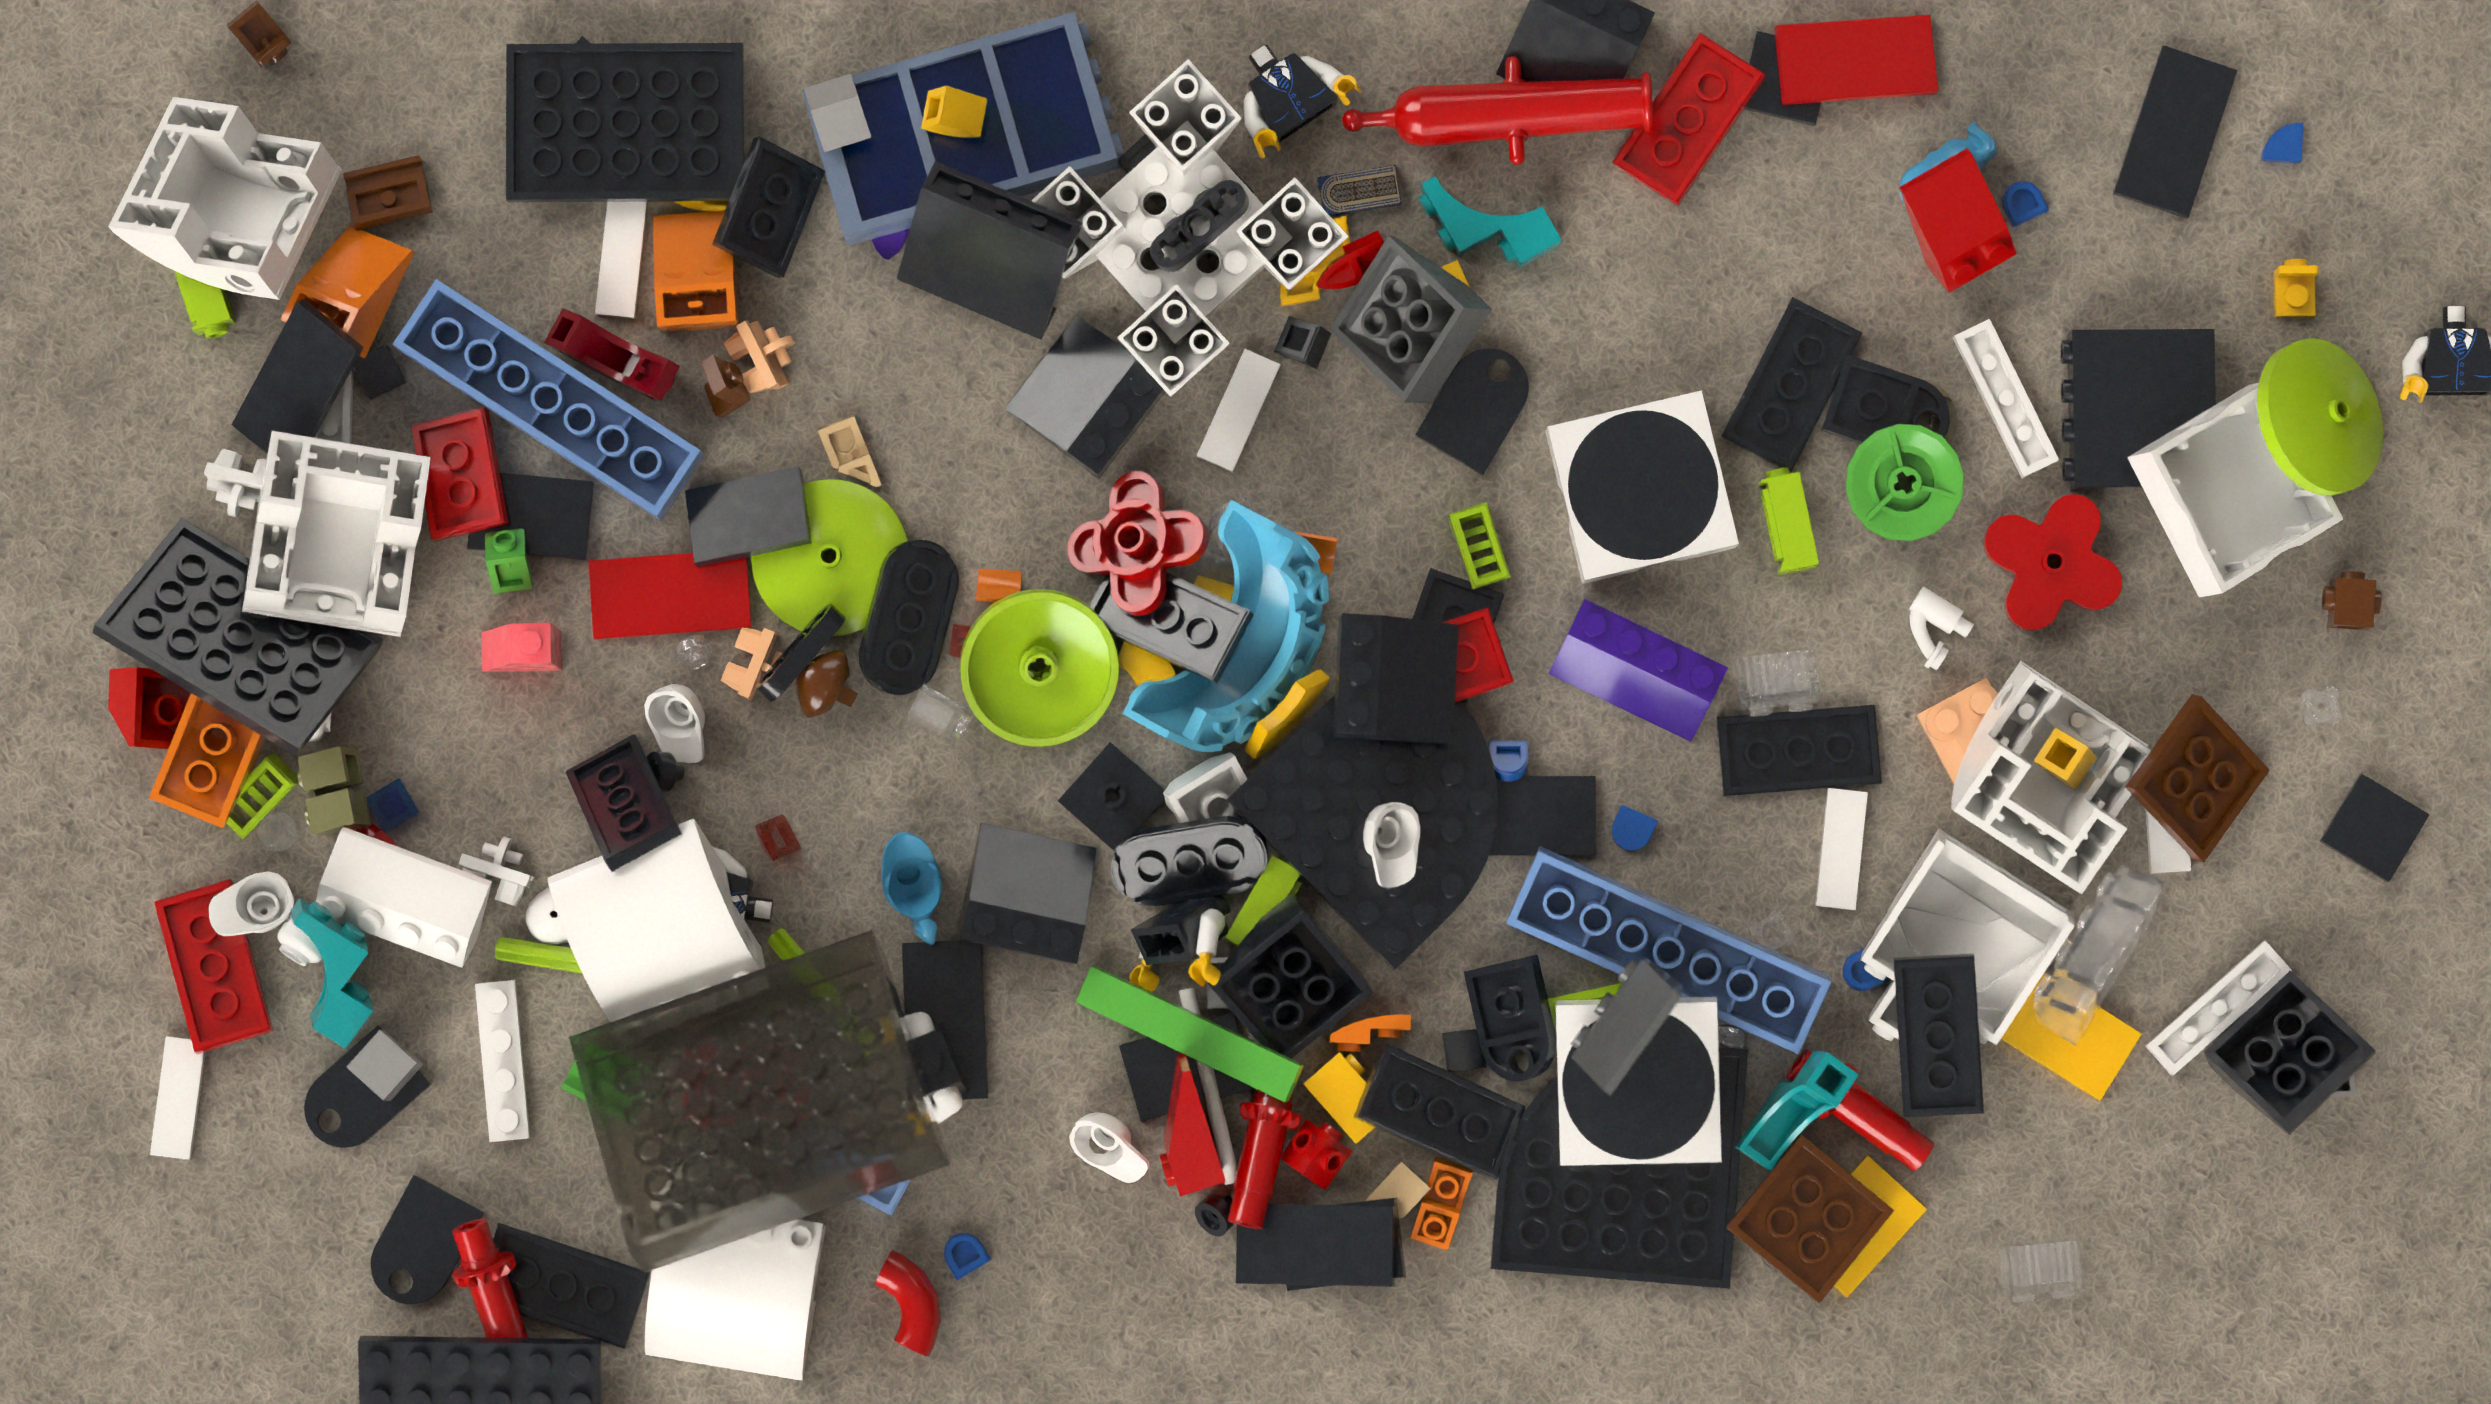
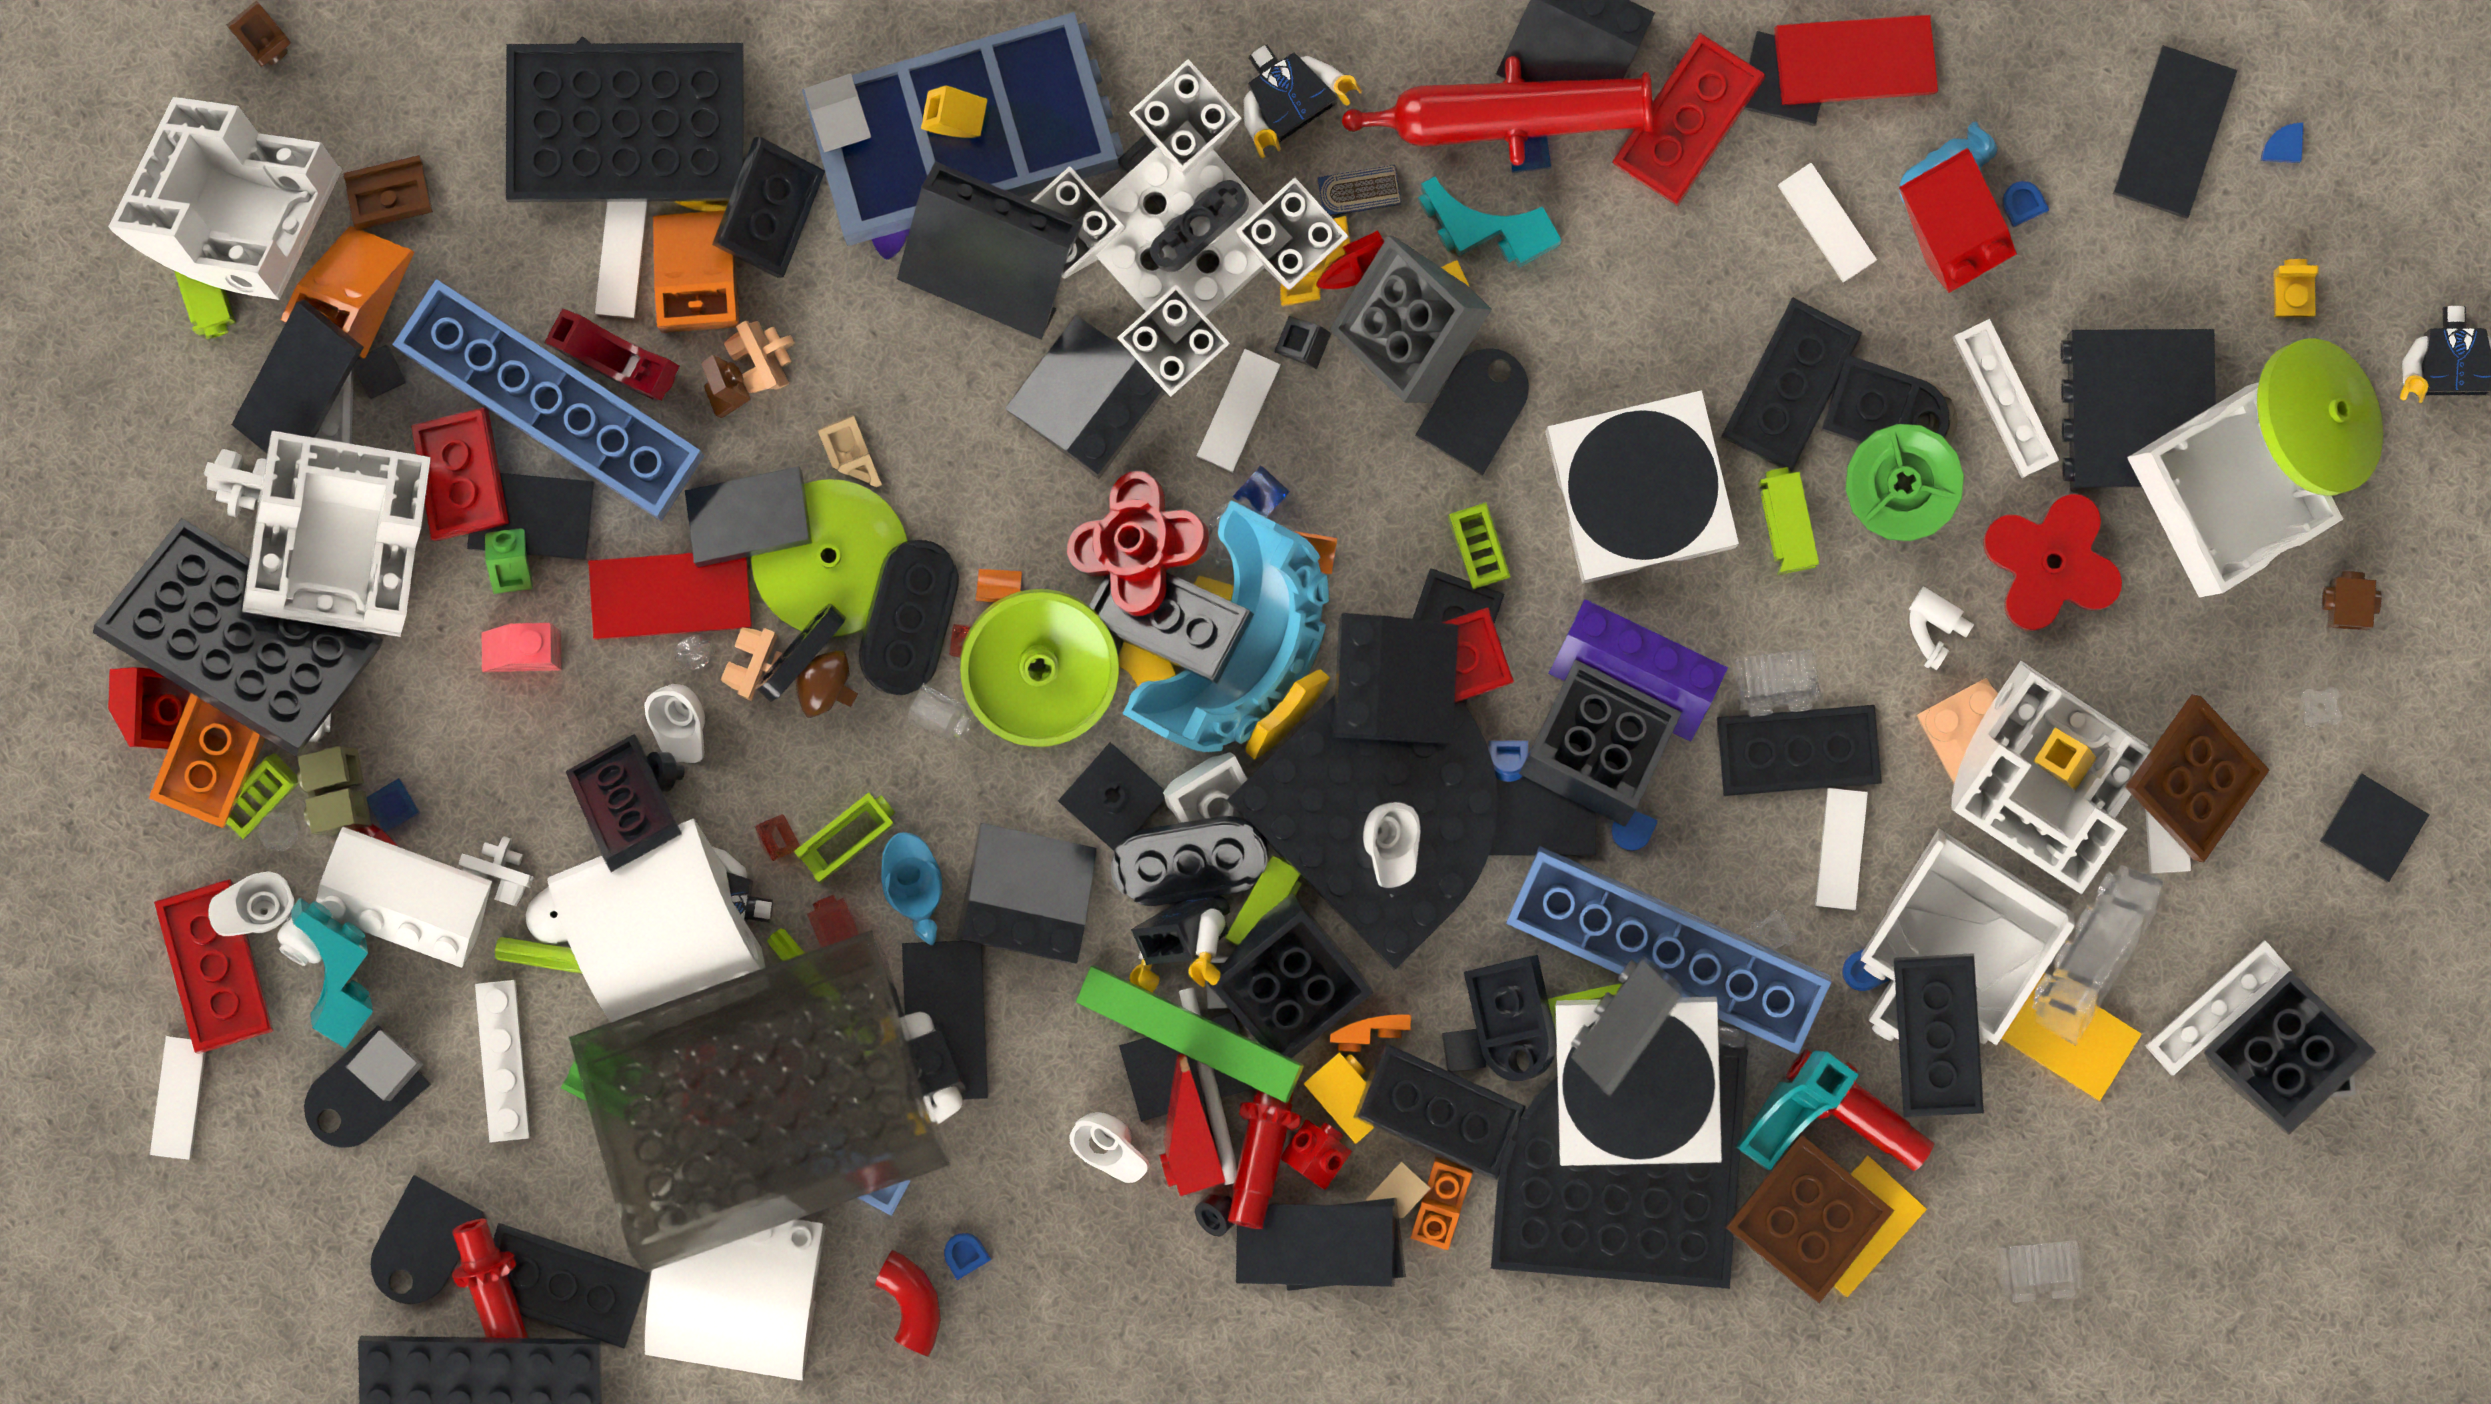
(832, 921): none -> clear red brick
(880, 812): none -> lime window
(1263, 491): none -> clear blue plate
(1536, 155): none -> clear blue plate
(1600, 743): none -> black slope
(1827, 222): none -> white tile

